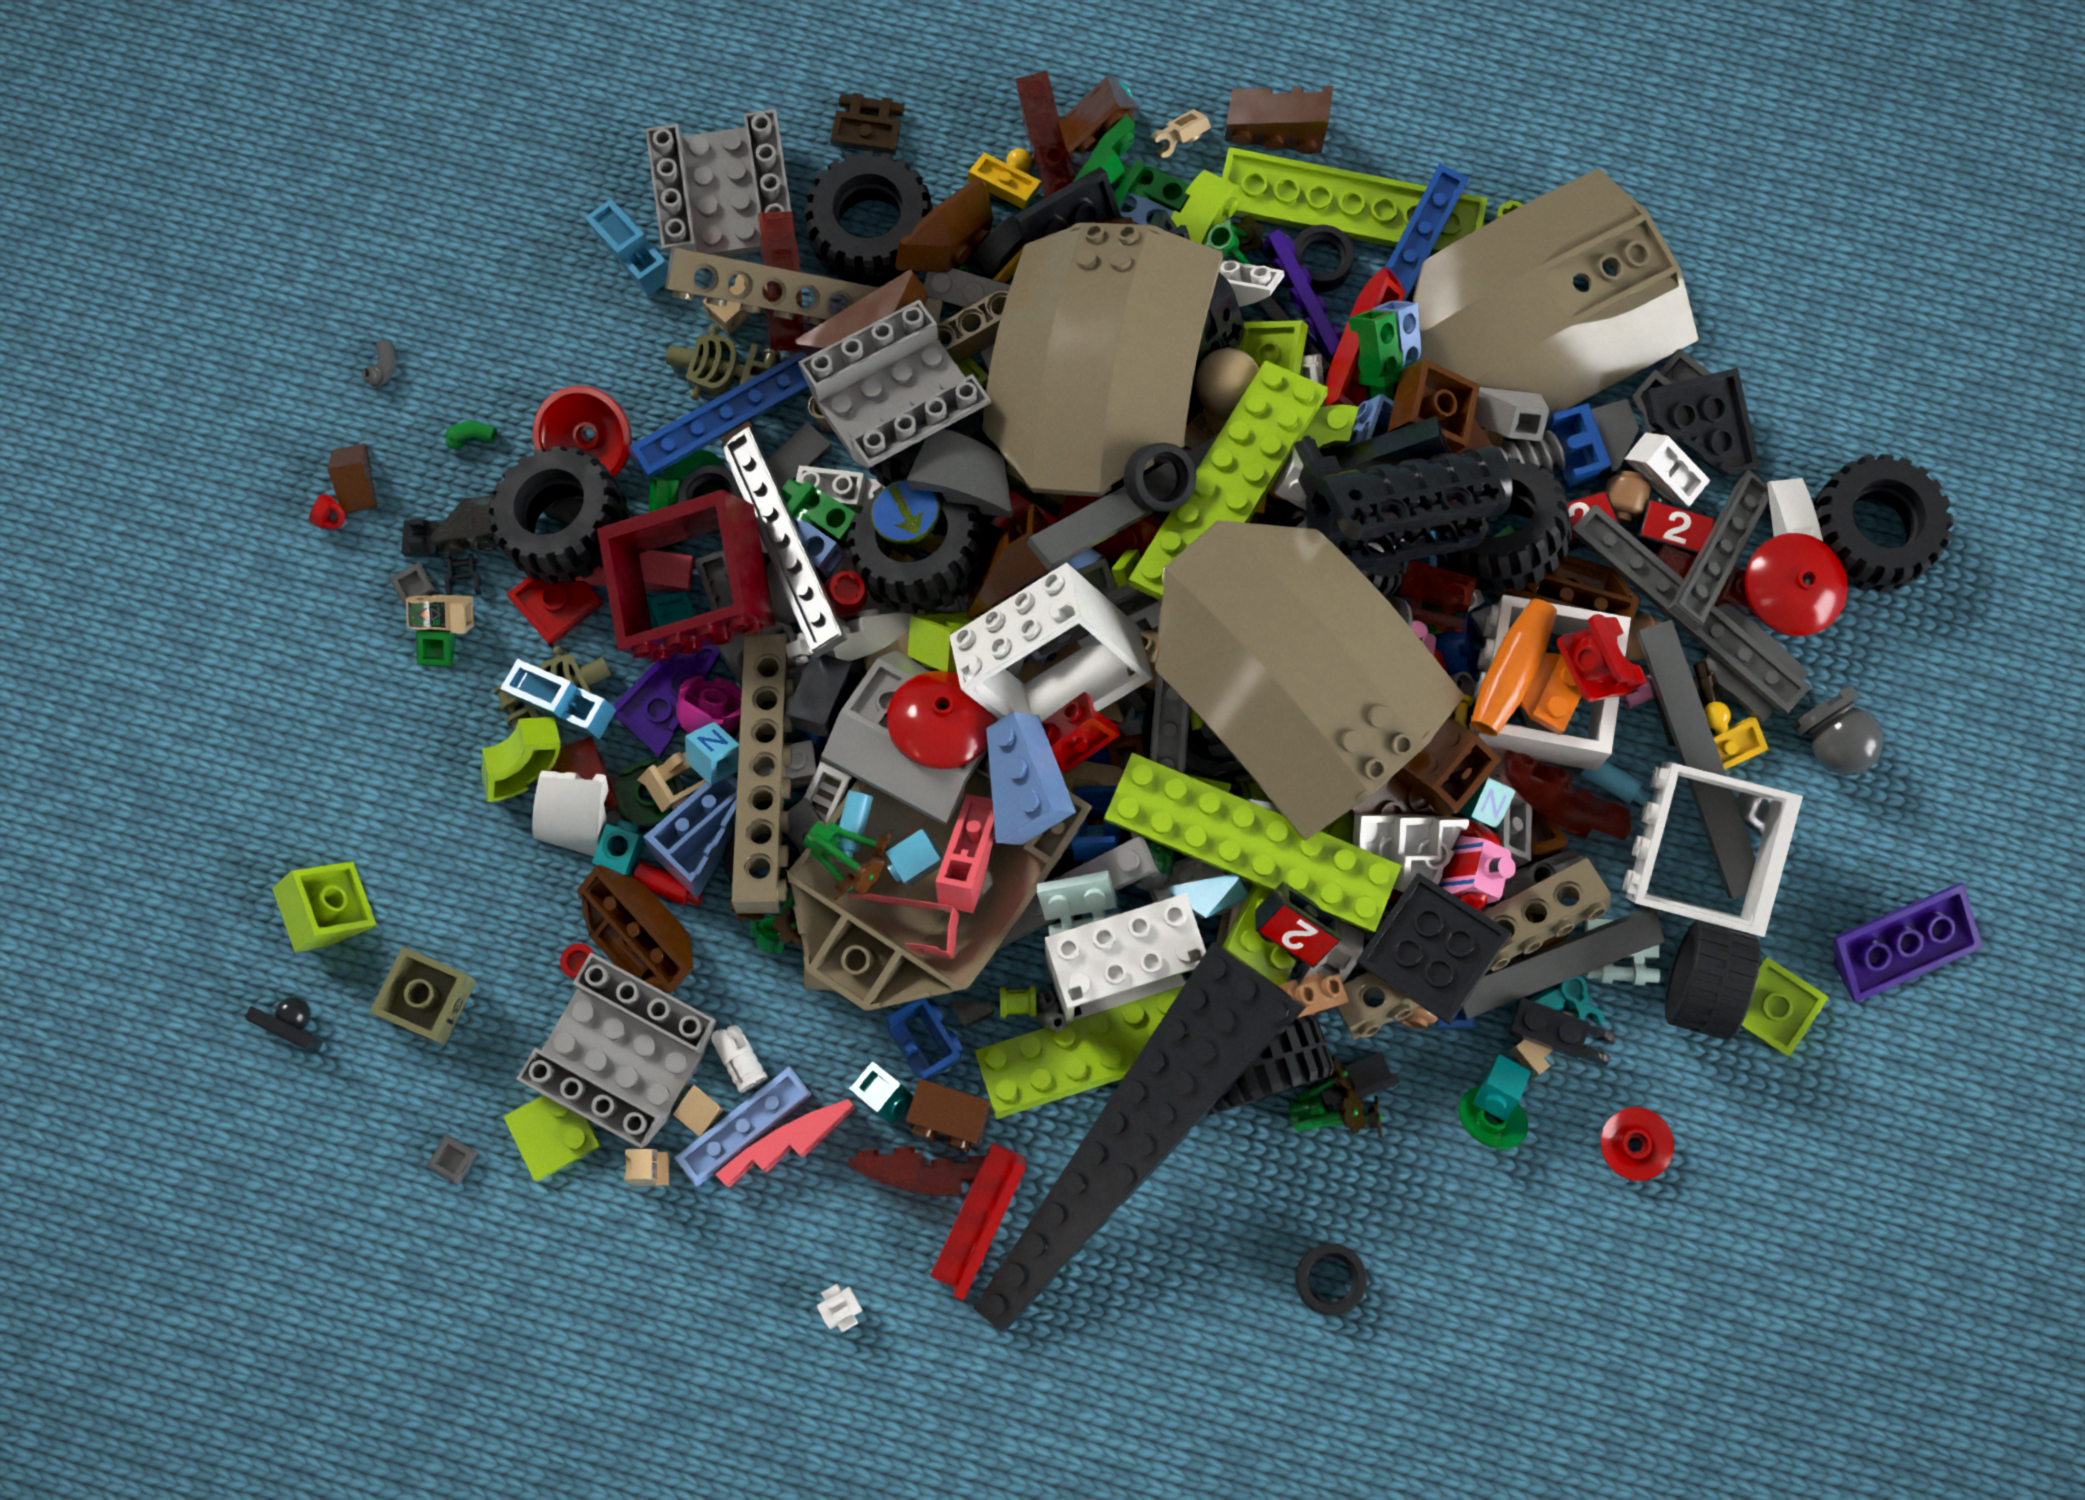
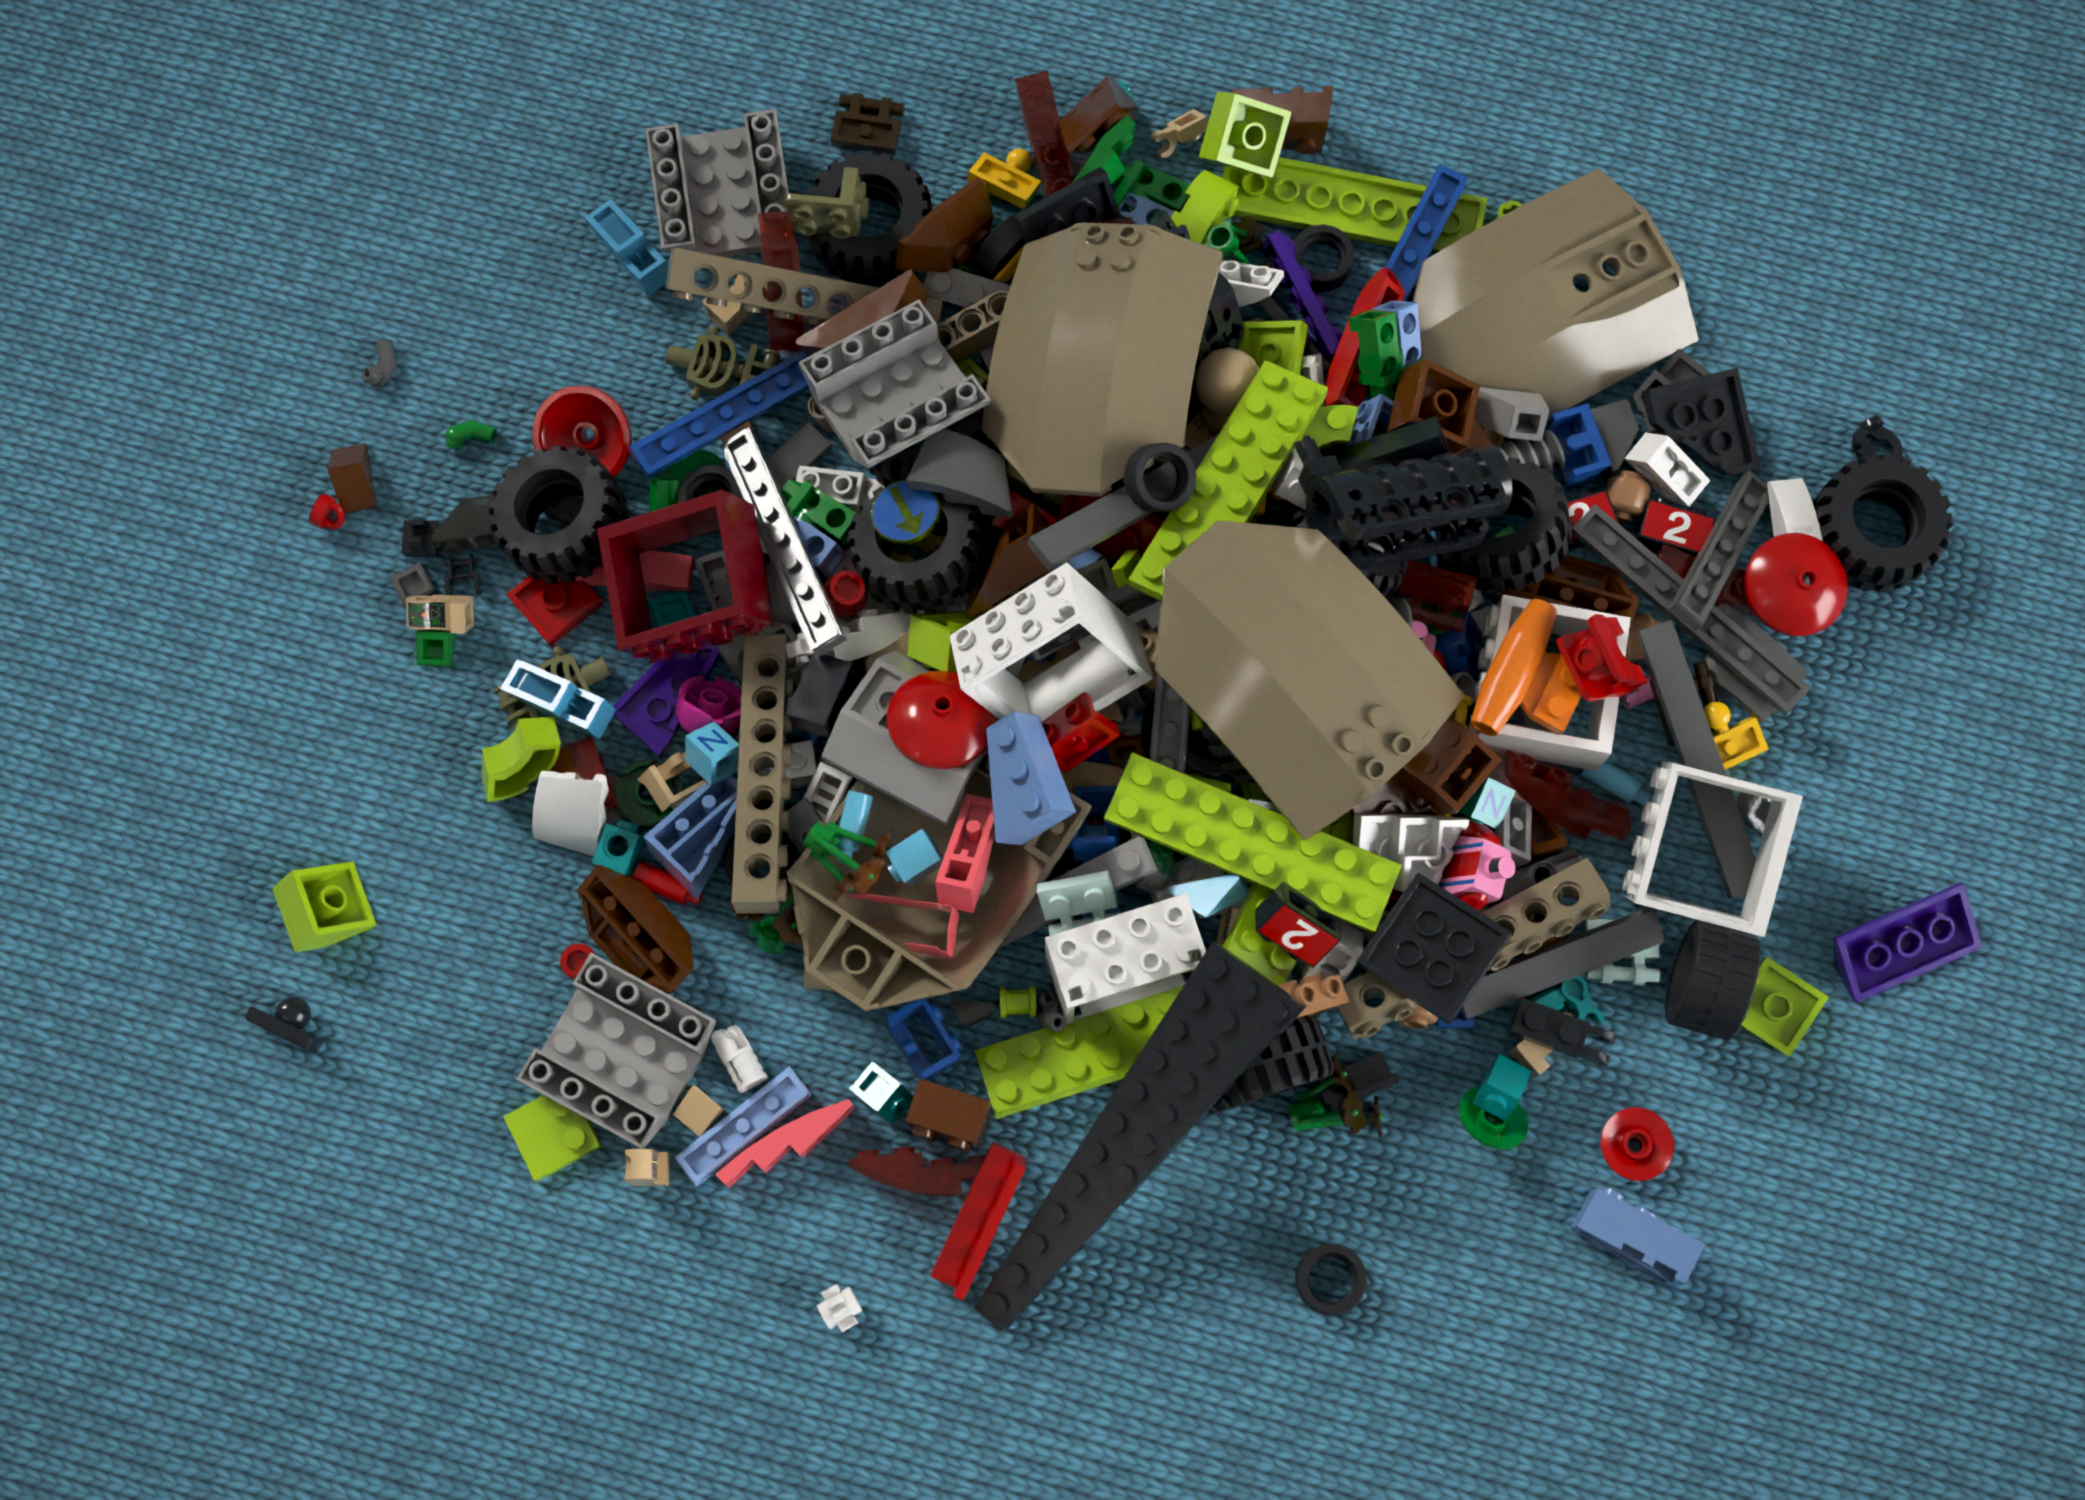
(423, 996): olive brick -> none
(452, 1159): dark grey tile -> none
(831, 215): none -> olive bracket
(1245, 134): none -> lime slope
(1637, 1237): none -> medium blue wedge
(1842, 736): dark grey tile -> none
(1874, 428): none -> black piece

